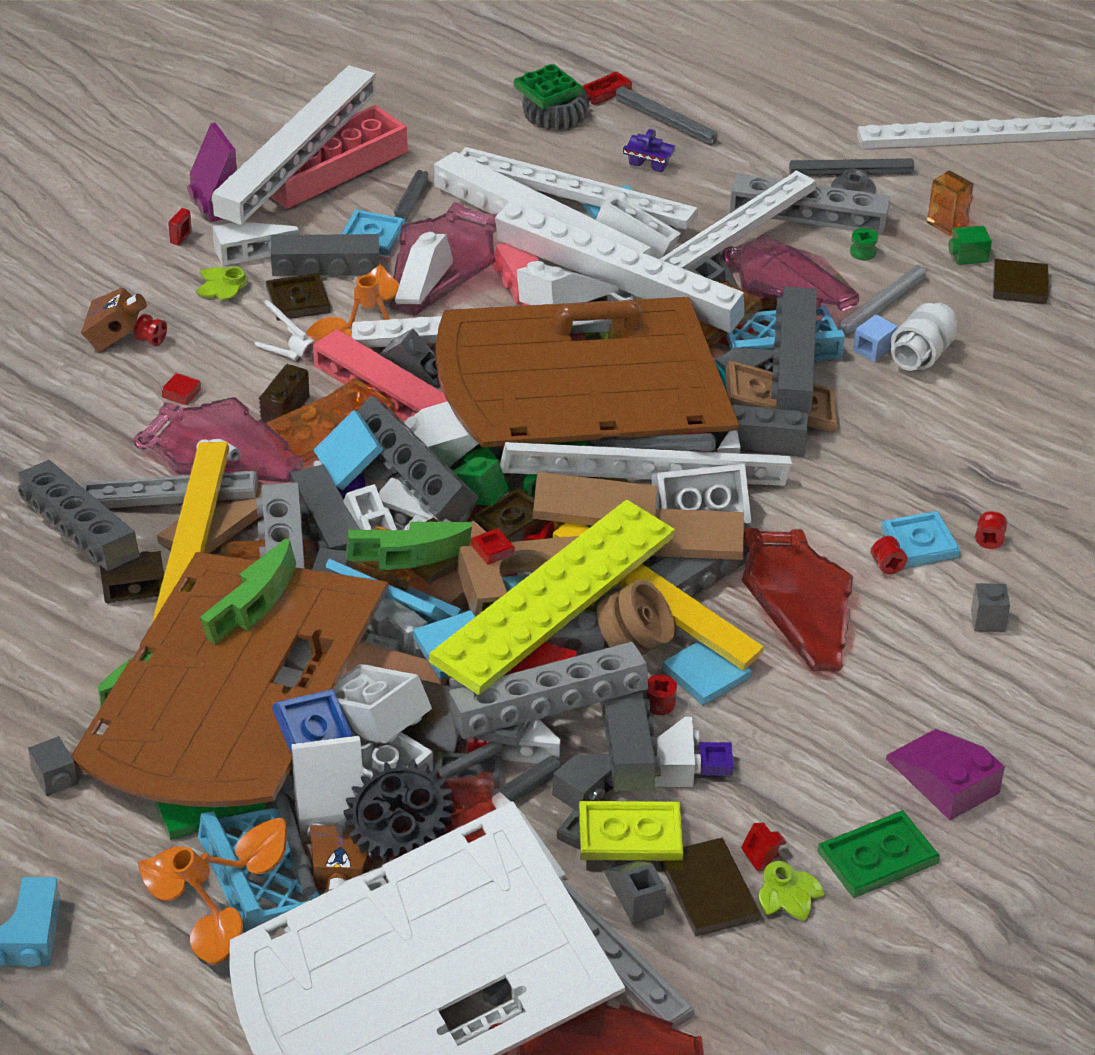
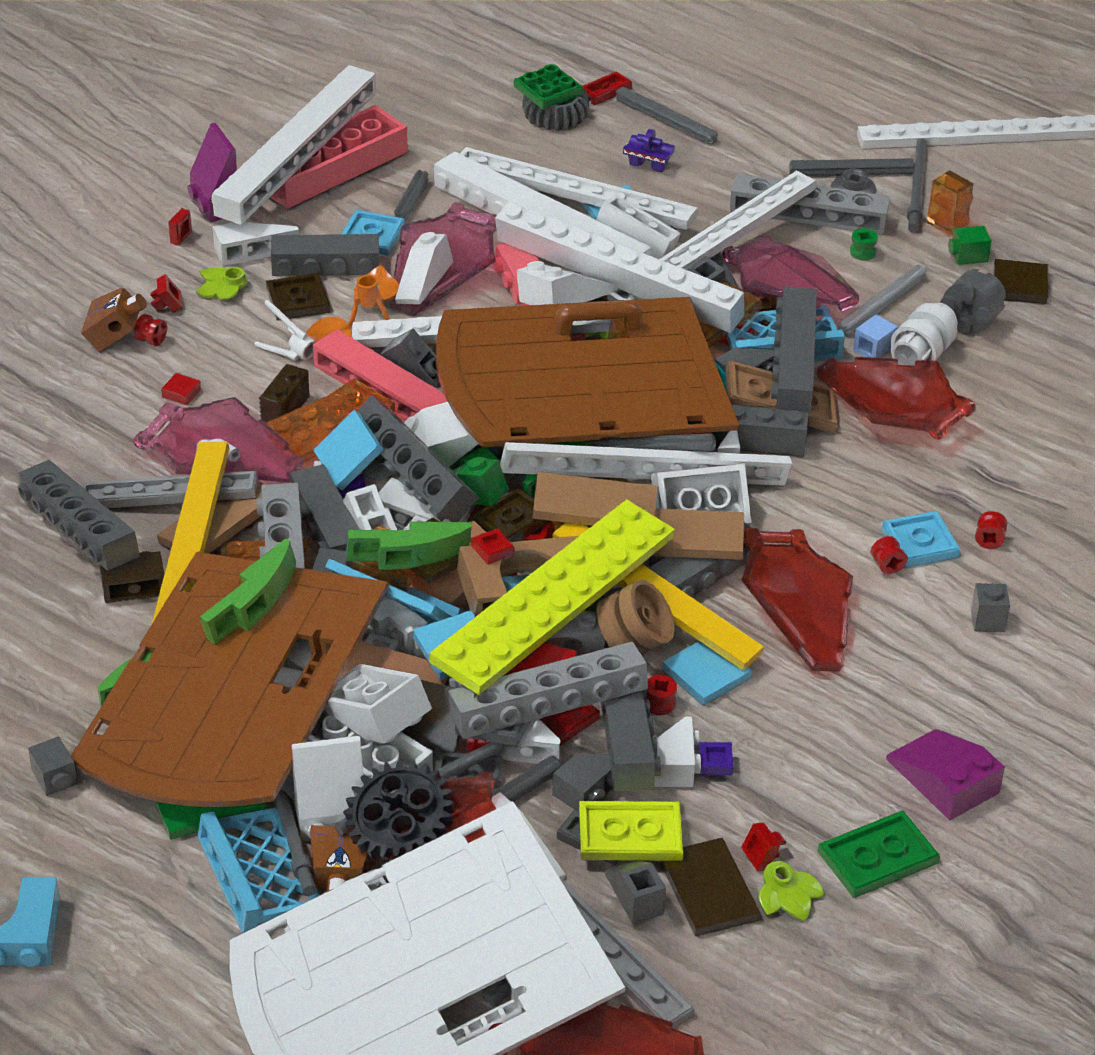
(166, 295): none -> red tile
(170, 871): orange plant -> none
(311, 718): blue tile -> none
(571, 722): none -> red tile
(898, 394): none -> clear red windscreen
(915, 211): none -> dark grey bar
(975, 300): none -> dark grey brick

